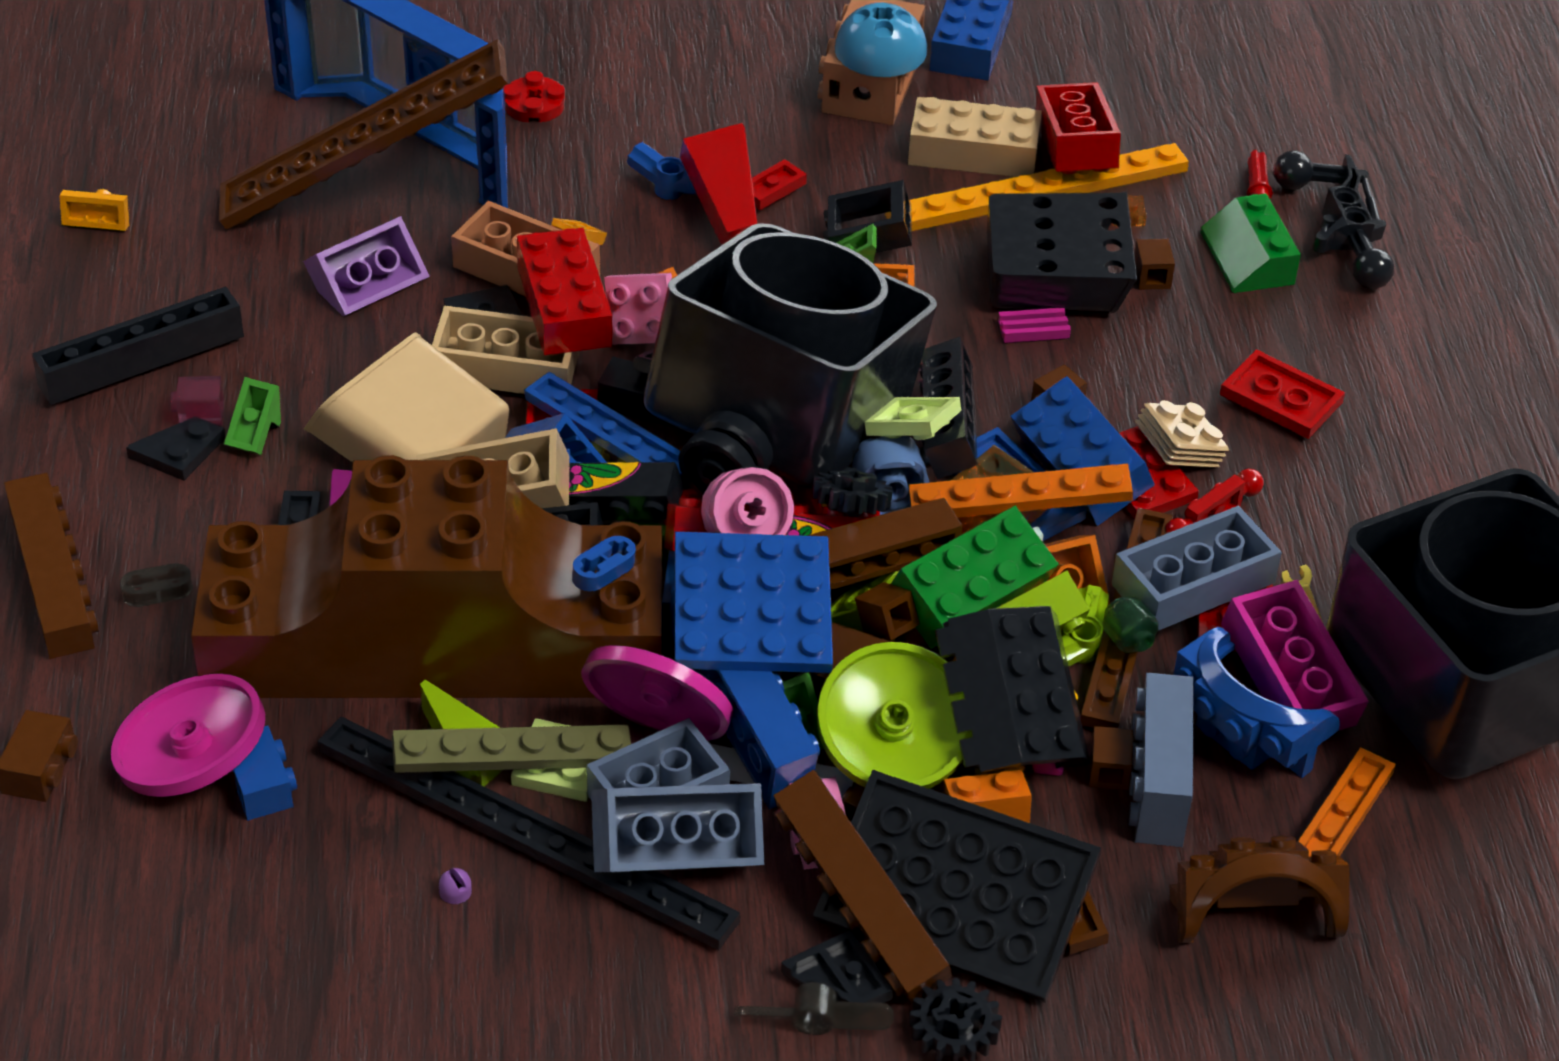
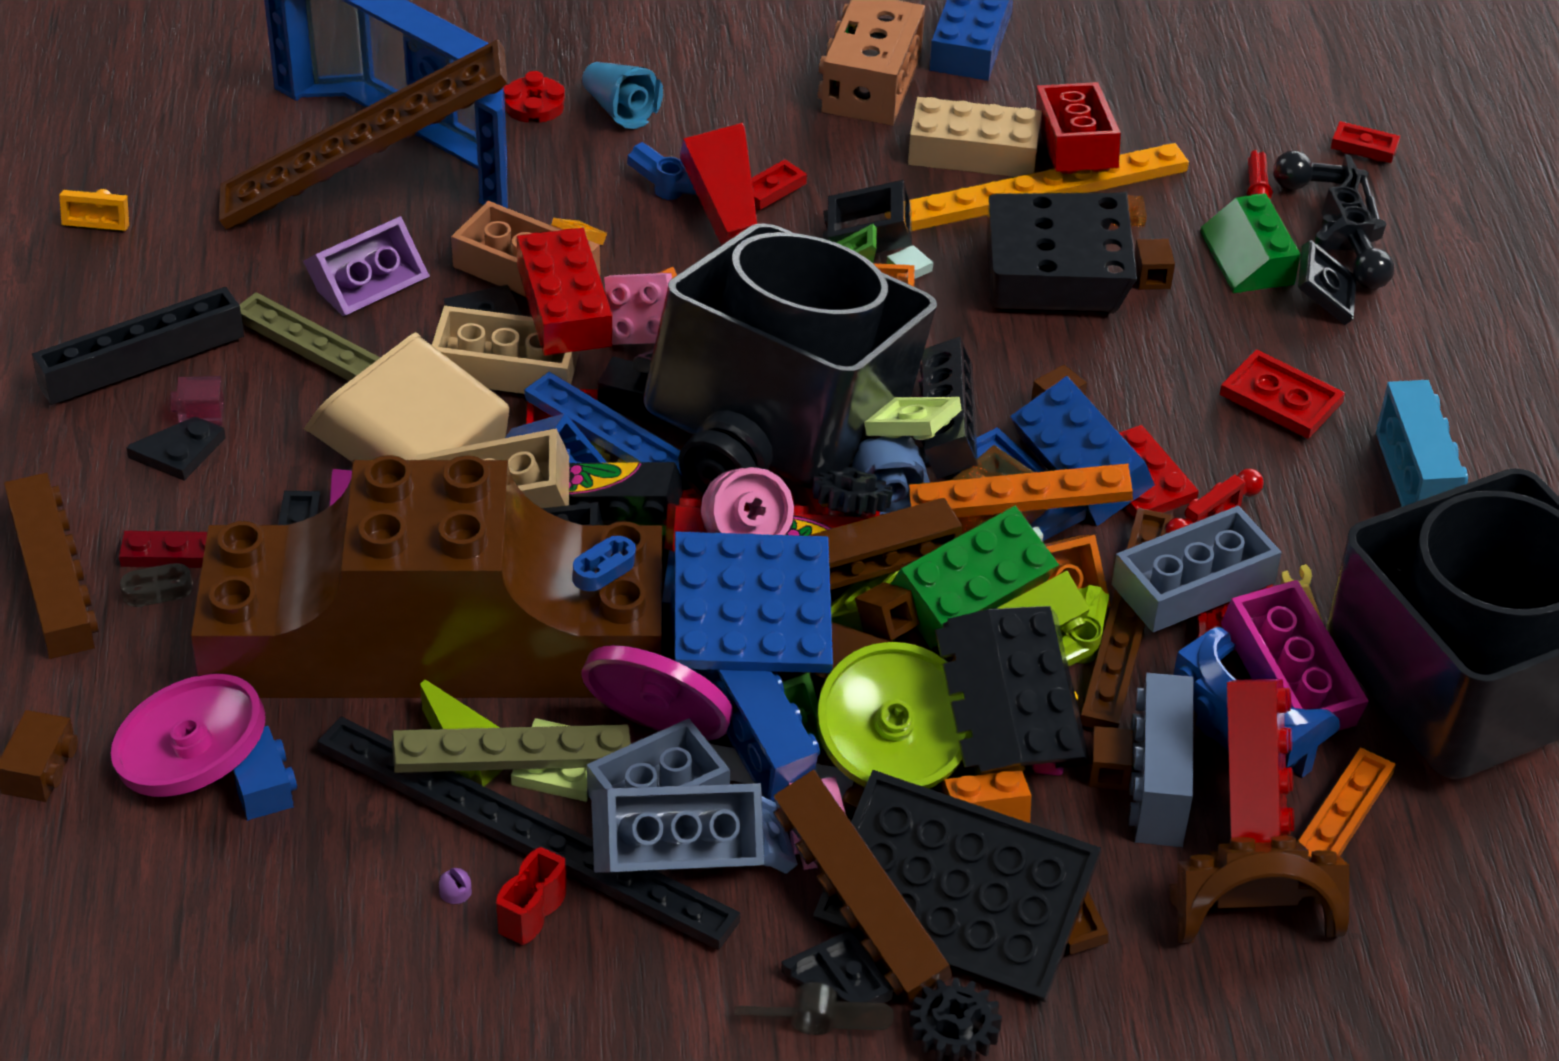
(162, 548): none -> dark red plate
(254, 413): bright green slope -> none
(305, 337): none -> olive plate
(531, 895): none -> red brick
(624, 92): none -> dark azure cone
(776, 842): none -> light blue plate
(881, 41): dark azure piece -> none
(912, 256): none -> light aqua tile
(1034, 325): dark pink tile -> none
(1130, 624): clear green head -> none
(1182, 434): tan brick -> none
(1258, 759): none -> red brick
(1327, 282): none -> black plate
(1365, 142): none -> red plate
(1417, 442): none -> dark azure brick

